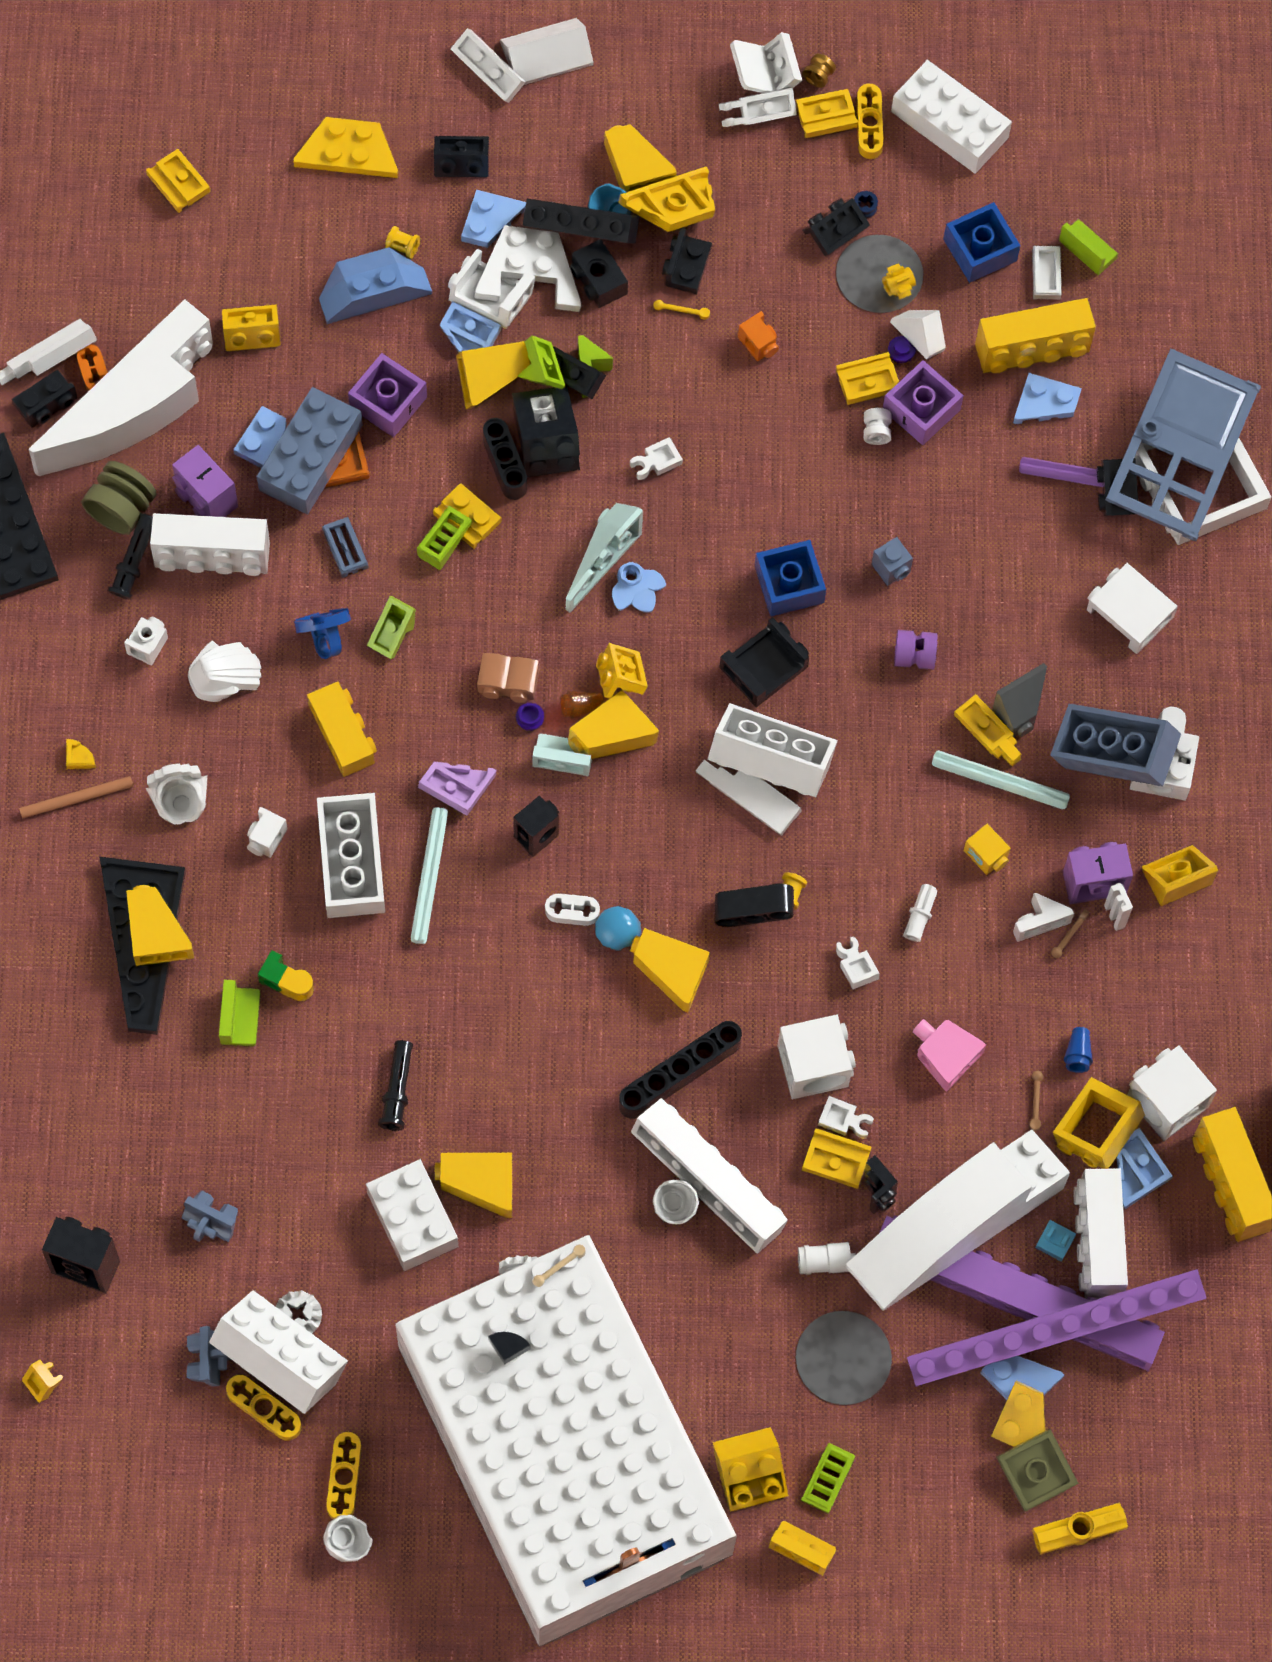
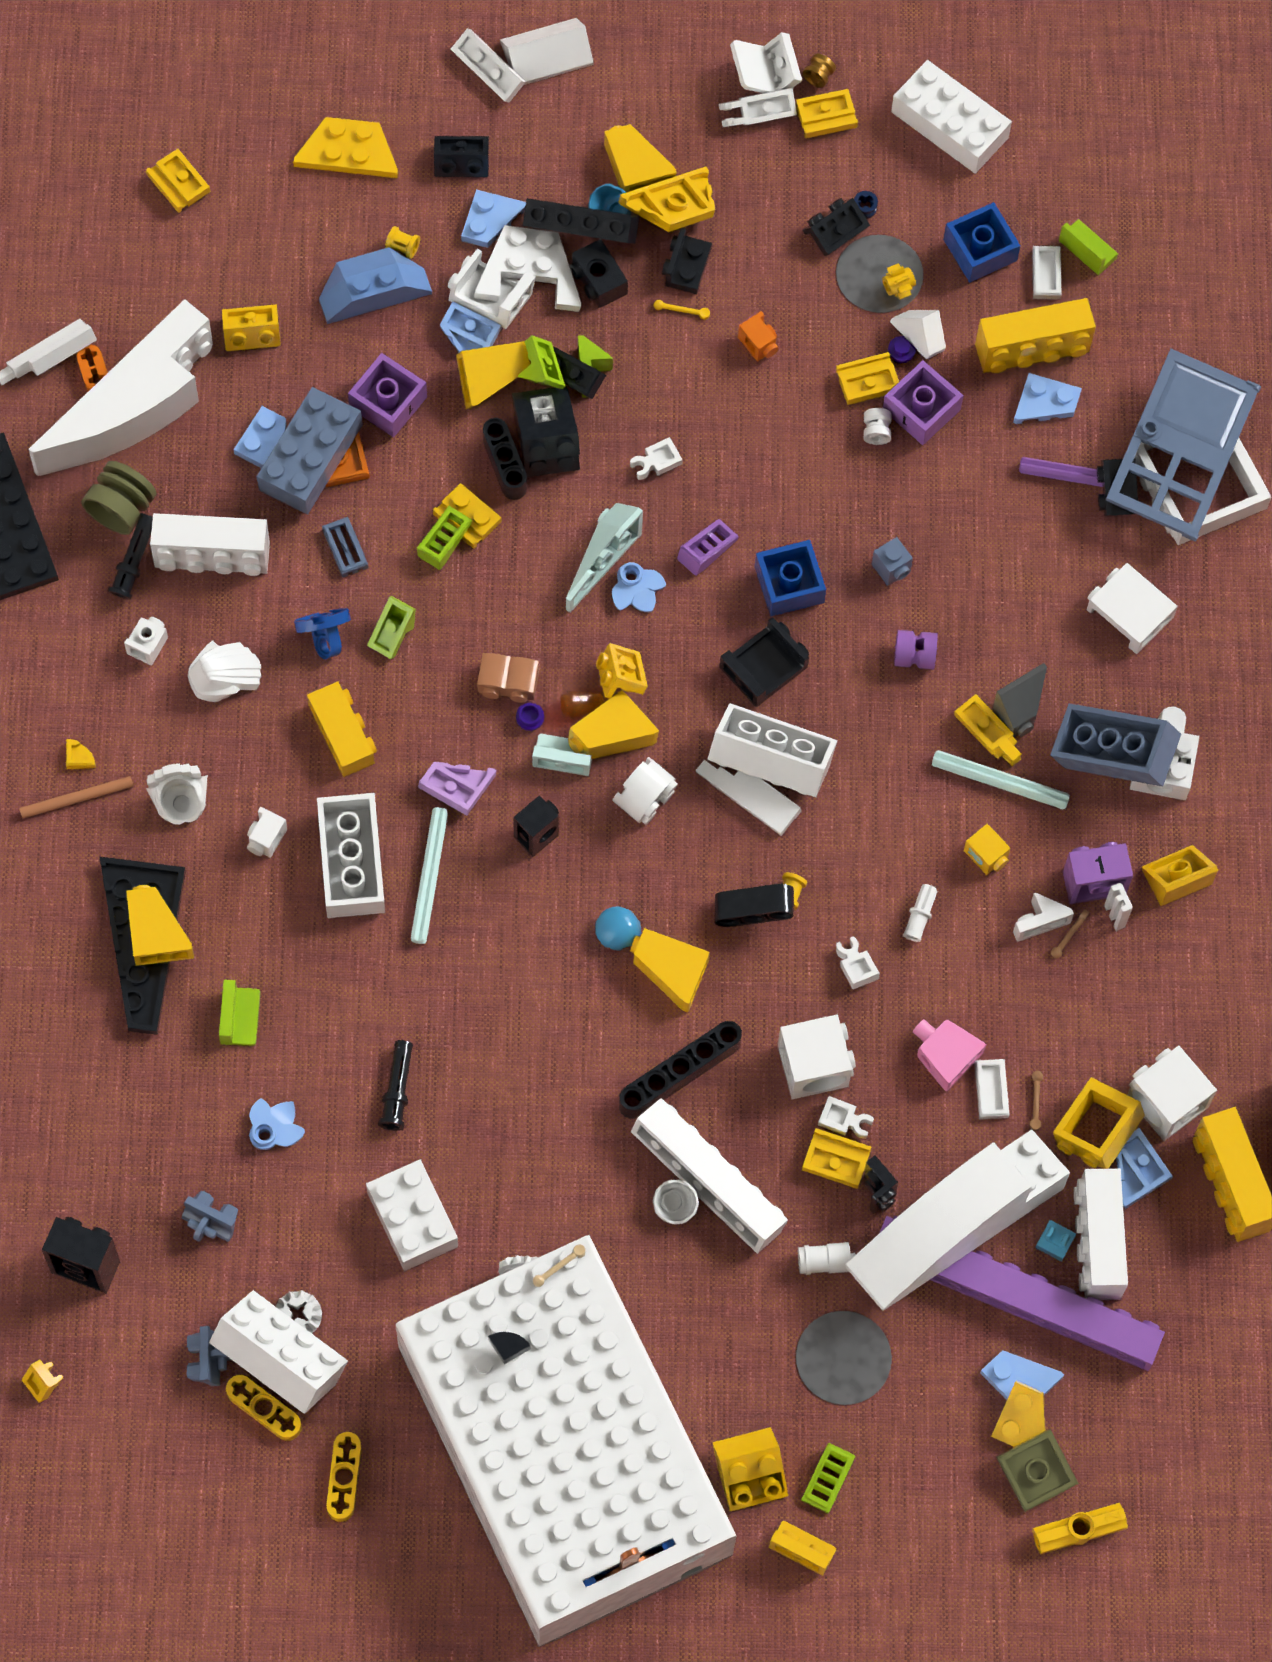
(45, 398): black bracket -> none
(204, 484): medium lavender brick -> none
(277, 1122): none -> light blue plate
(285, 980): leg -> none
(347, 1538): white hair -> none
(479, 1179): yellow slope -> none
(574, 903): white beam -> none
(645, 790): none -> white brick
(694, 558): none -> medium lavender slope
(874, 111): yellow beam -> none
(991, 1089): none -> white tile
(1056, 1327): medium lavender brick -> none
(1079, 1052): blue cone -> none

